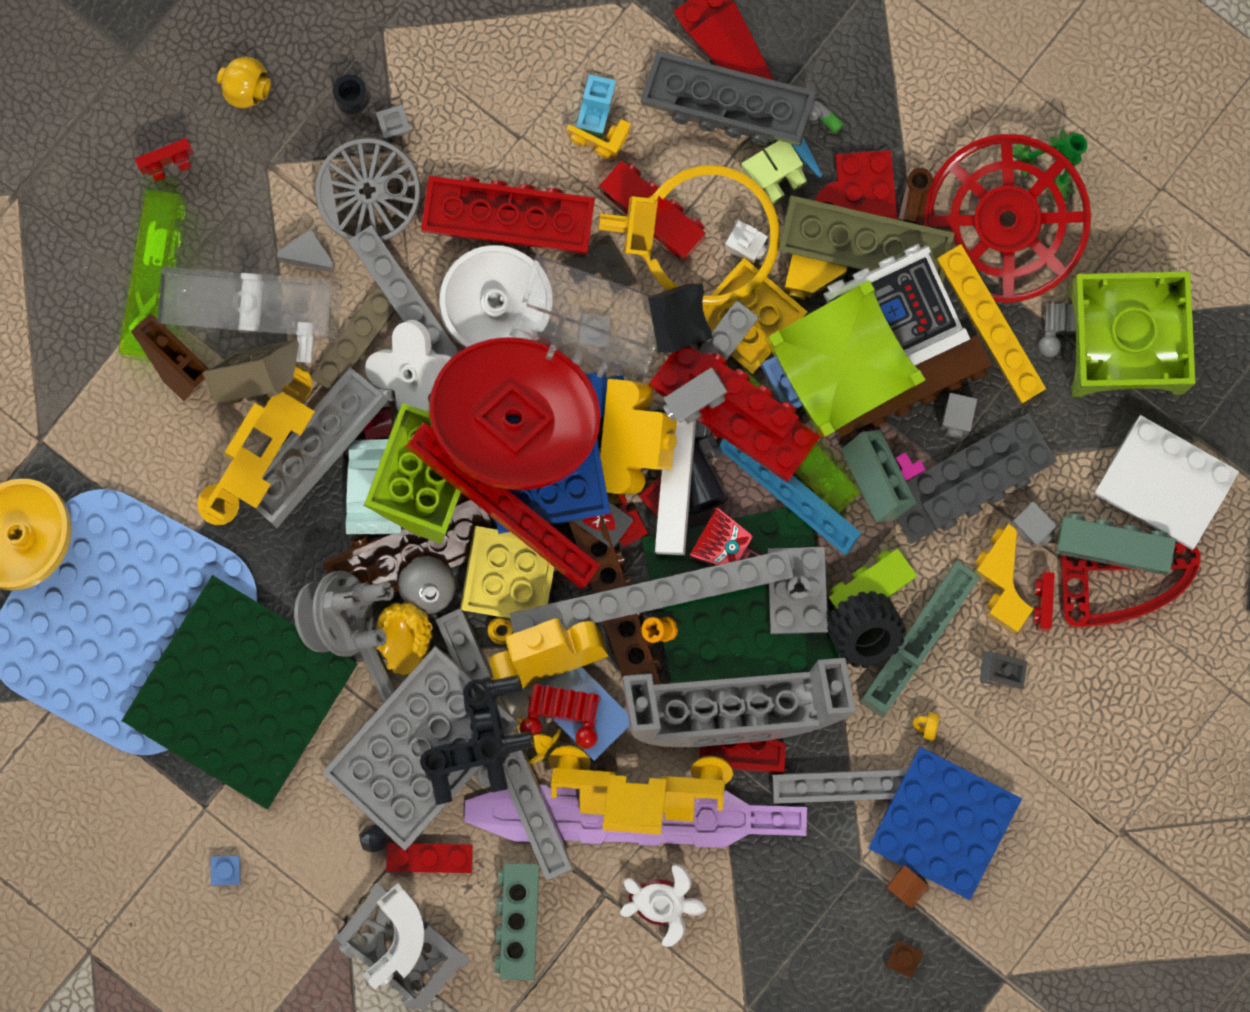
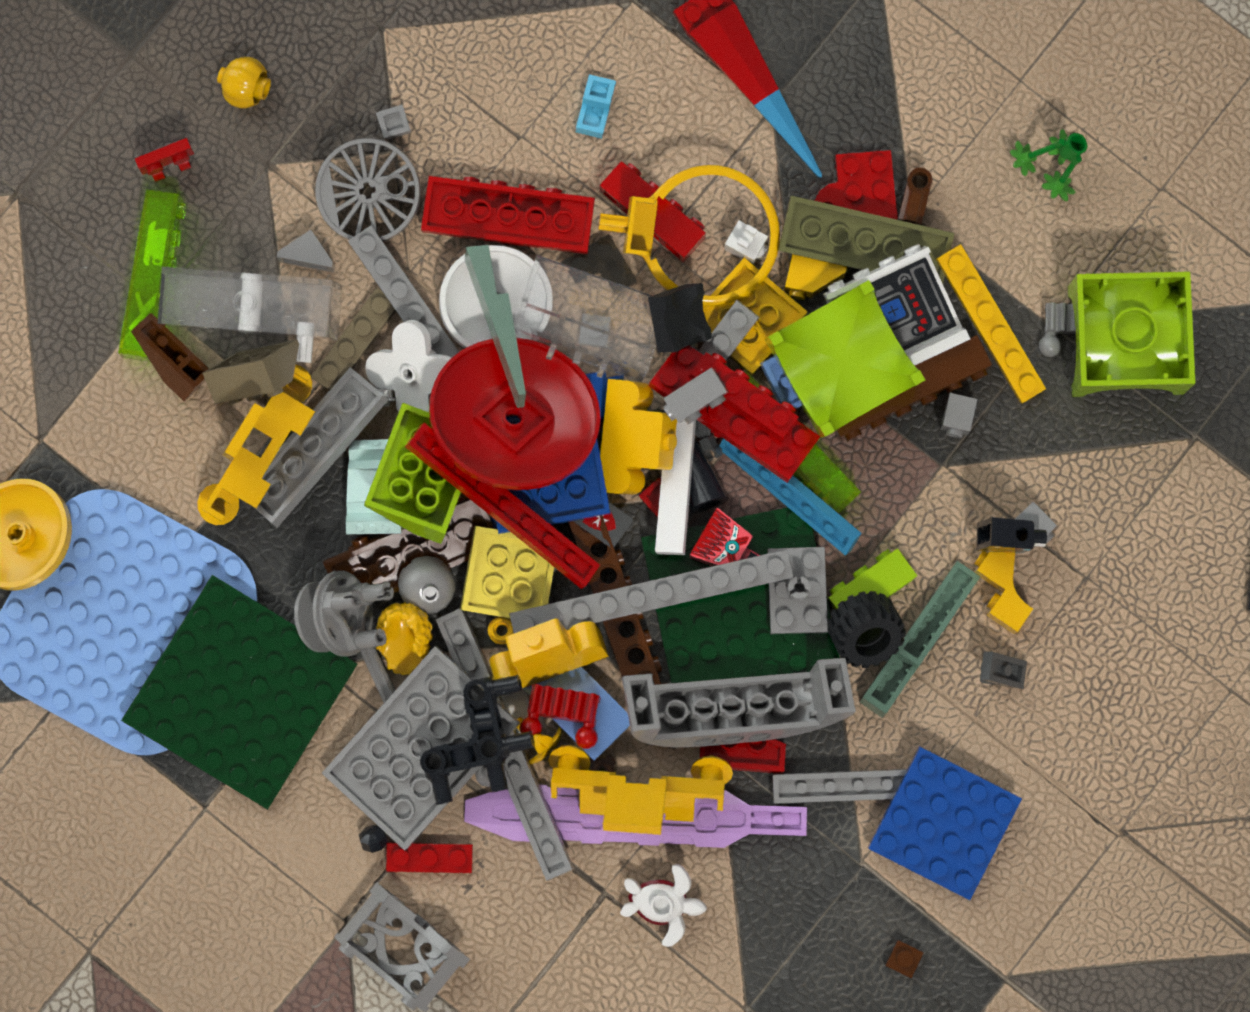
(226, 870): medium blue plate -> none
(350, 94): black piece -> none
(380, 426): dark red brick -> none
(407, 938): white arch -> none
(498, 317): none -> sand green slope
(528, 907): sand green brick -> none
(616, 138): yellow bracket -> none
(636, 529): red plate -> none
(659, 629): light orange bush -> none
(728, 100): dark grey plate -> none
(773, 167): yellowish green hips -> none
(826, 116): arm -> none
(878, 476): sand green brick -> none
(907, 468): dark pink tile -> none
(907, 887): dark orange brick -> none
(931, 727): yellow tile -> none
(975, 477): dark grey plate -> none
(1008, 535): none -> black torso
(1019, 201): red dish -> none
(1045, 590): red plate -> none
(1081, 571): red beam -> none
(1115, 545): sand green brick -> none
(1166, 482): white slope -> none

